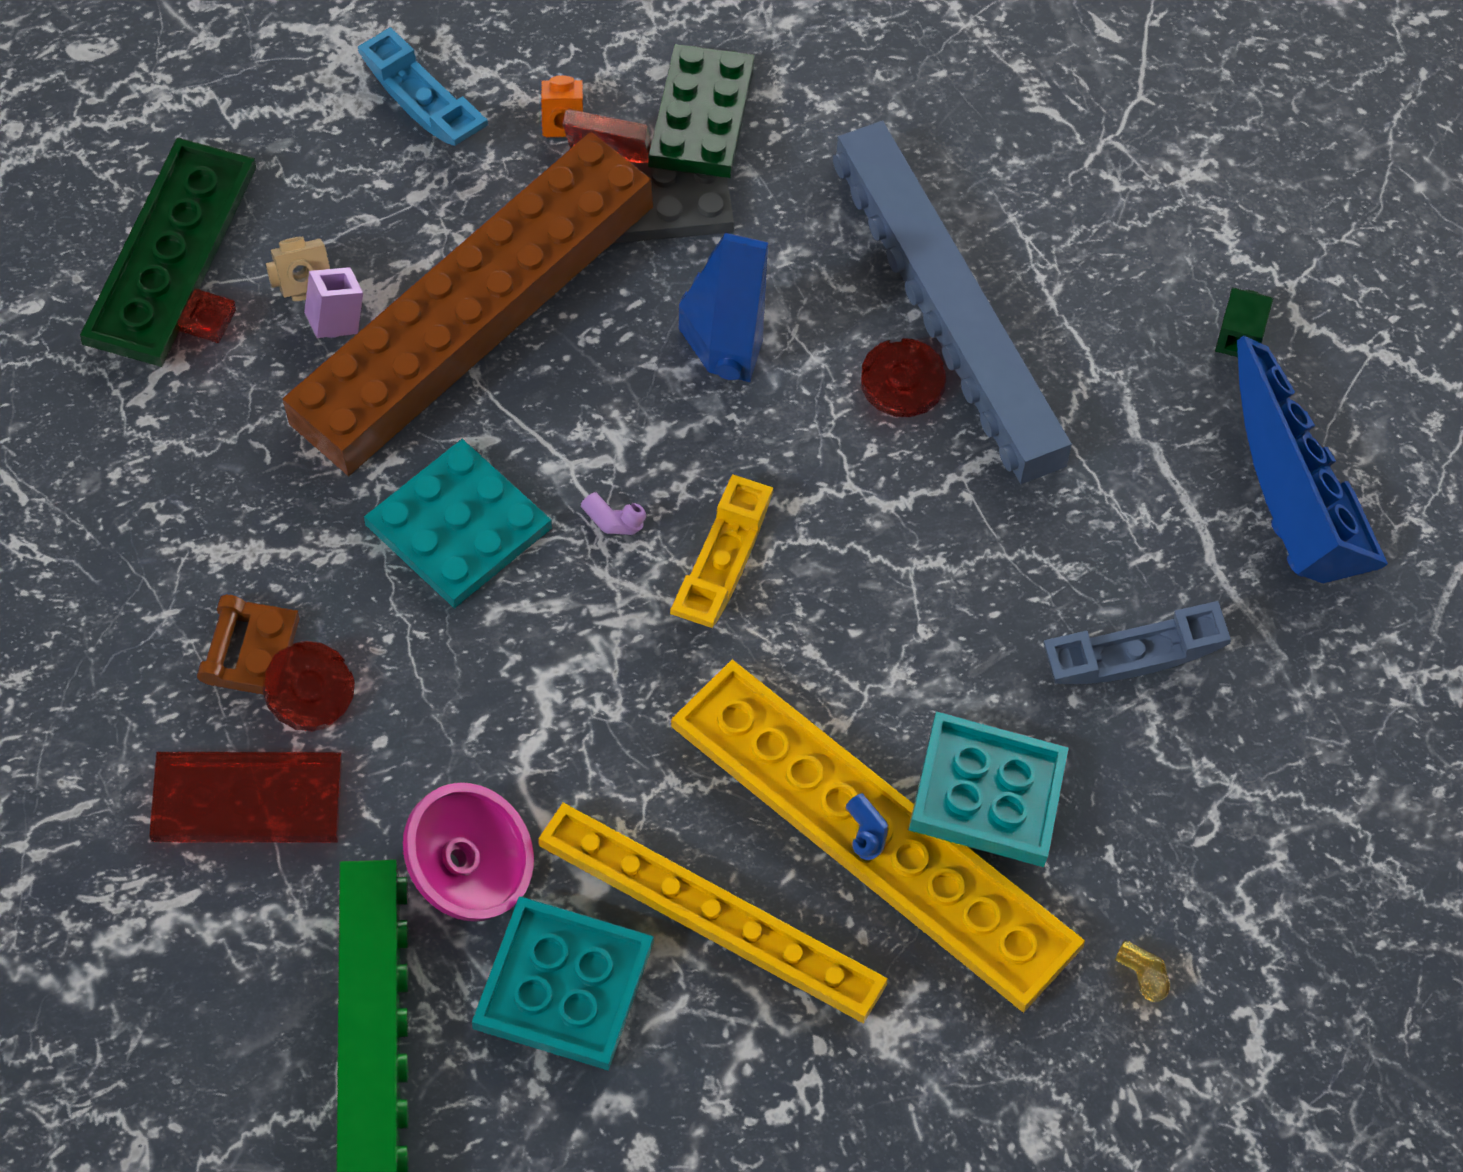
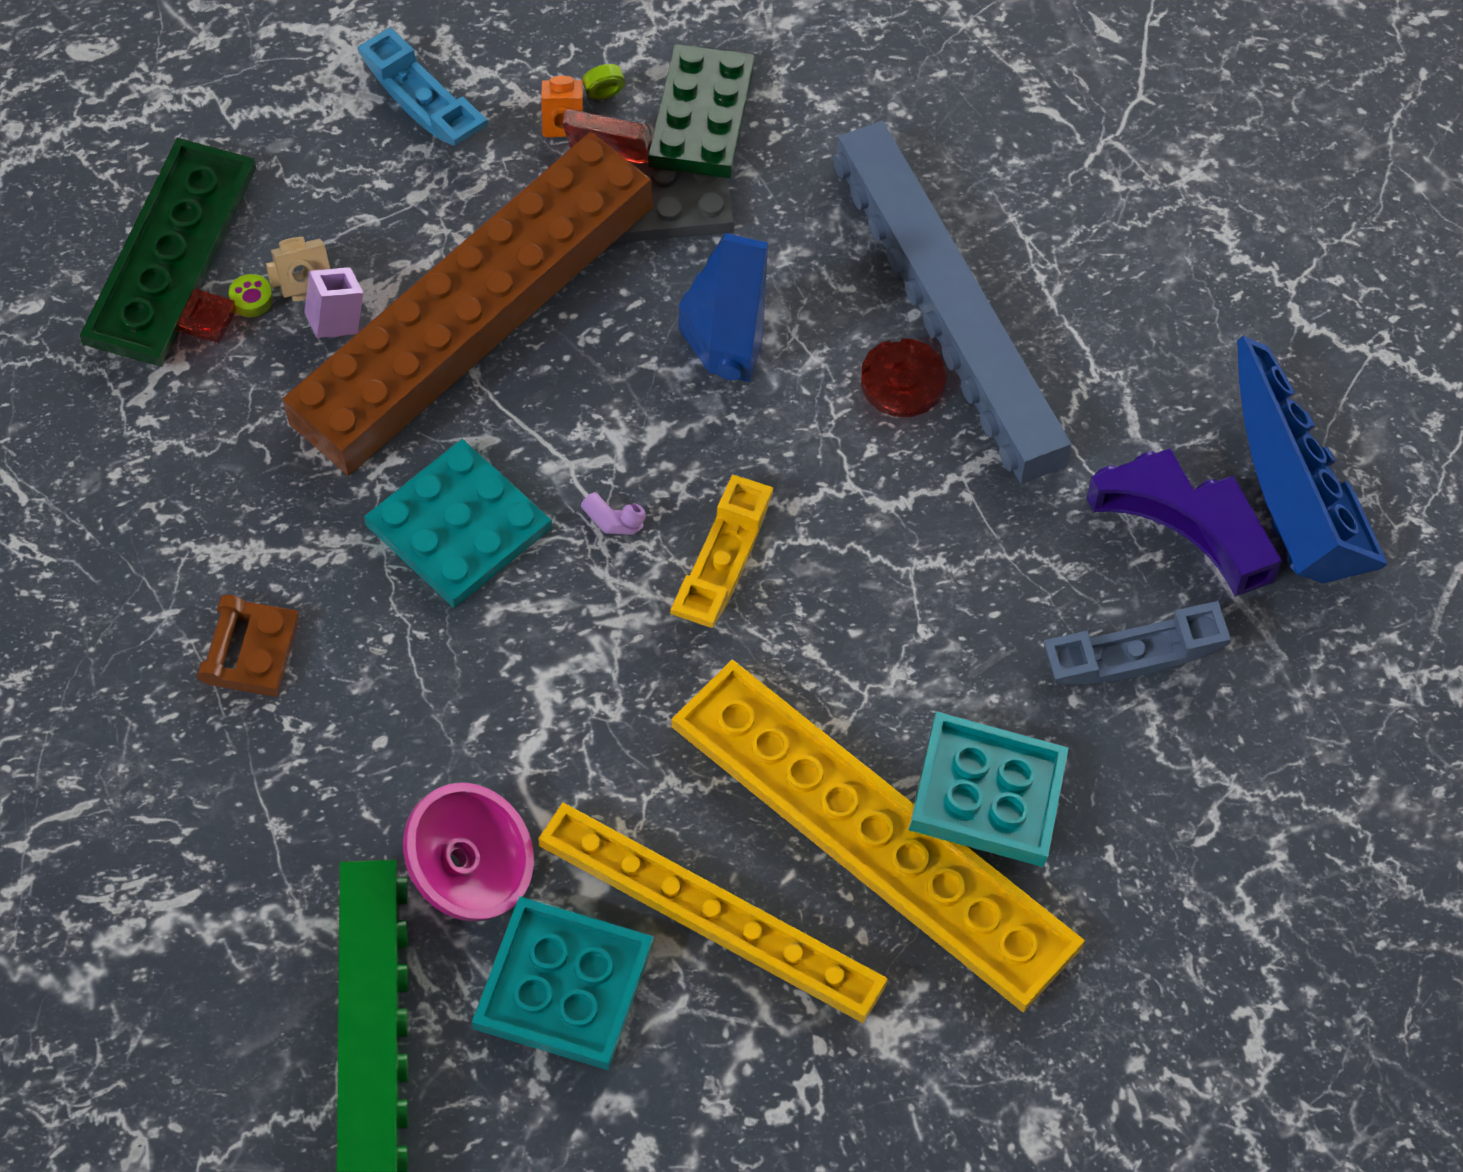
(246, 797): clear red tile -> none
(251, 295): none -> lime tile
(308, 686): clear red tile -> none
(603, 81): none -> lime tile
(872, 828): blue arm -> none
(1149, 968): clear yellow arm -> none
(1210, 516): none -> dark purple arch
(1245, 315): dark green brick -> none

